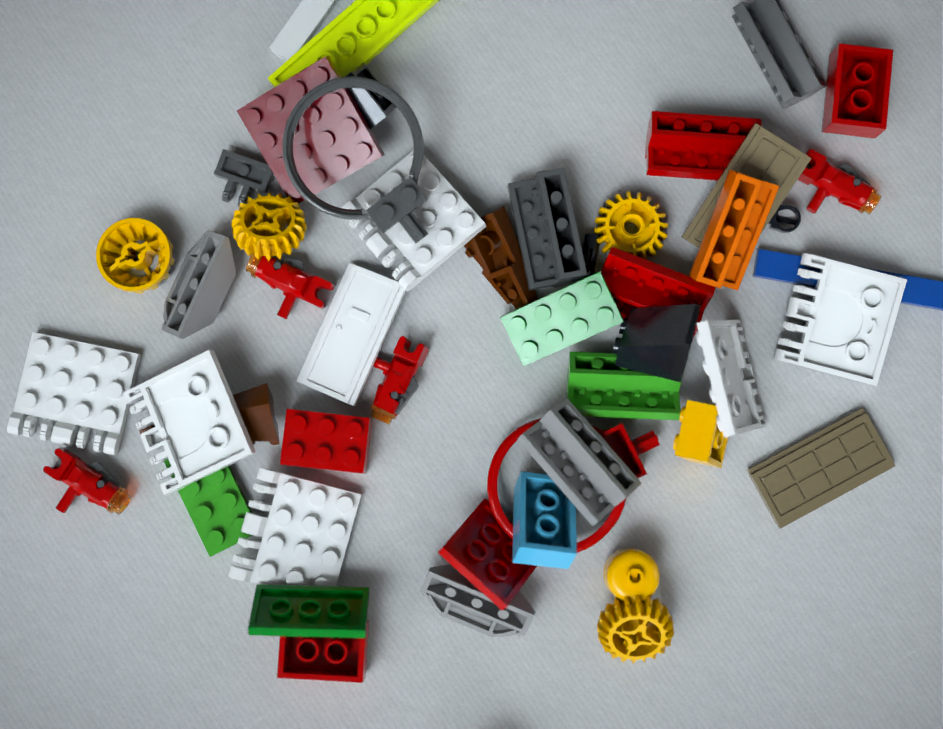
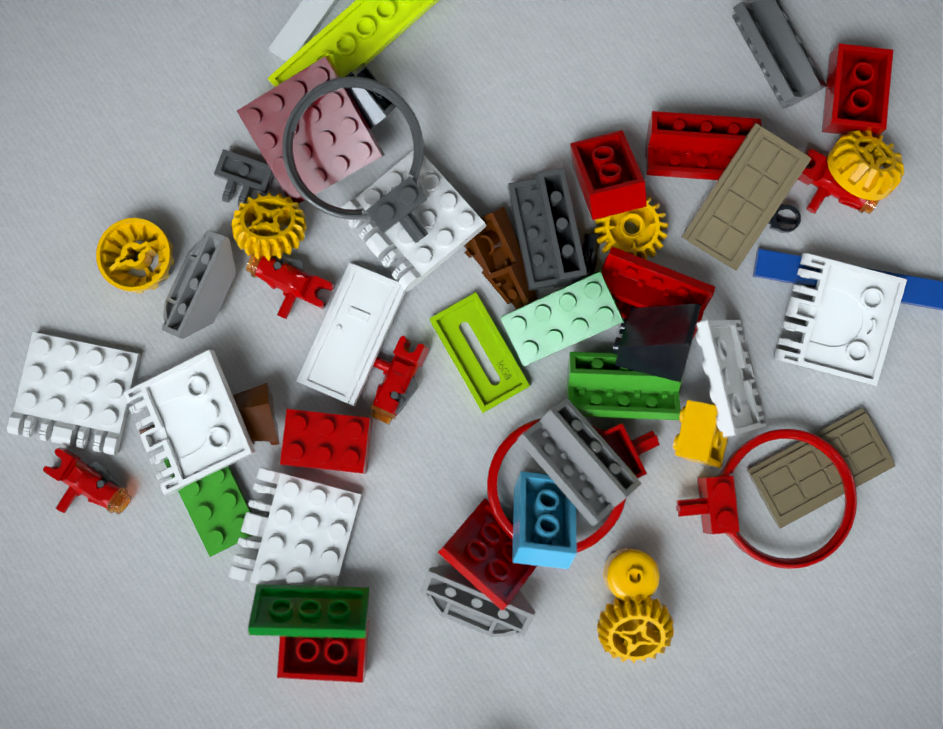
(474, 313): none -> lime piece
(608, 175): none -> red brick
(719, 506): none -> red brick
(733, 230): orange brick -> none
(857, 164): none -> yellow gear

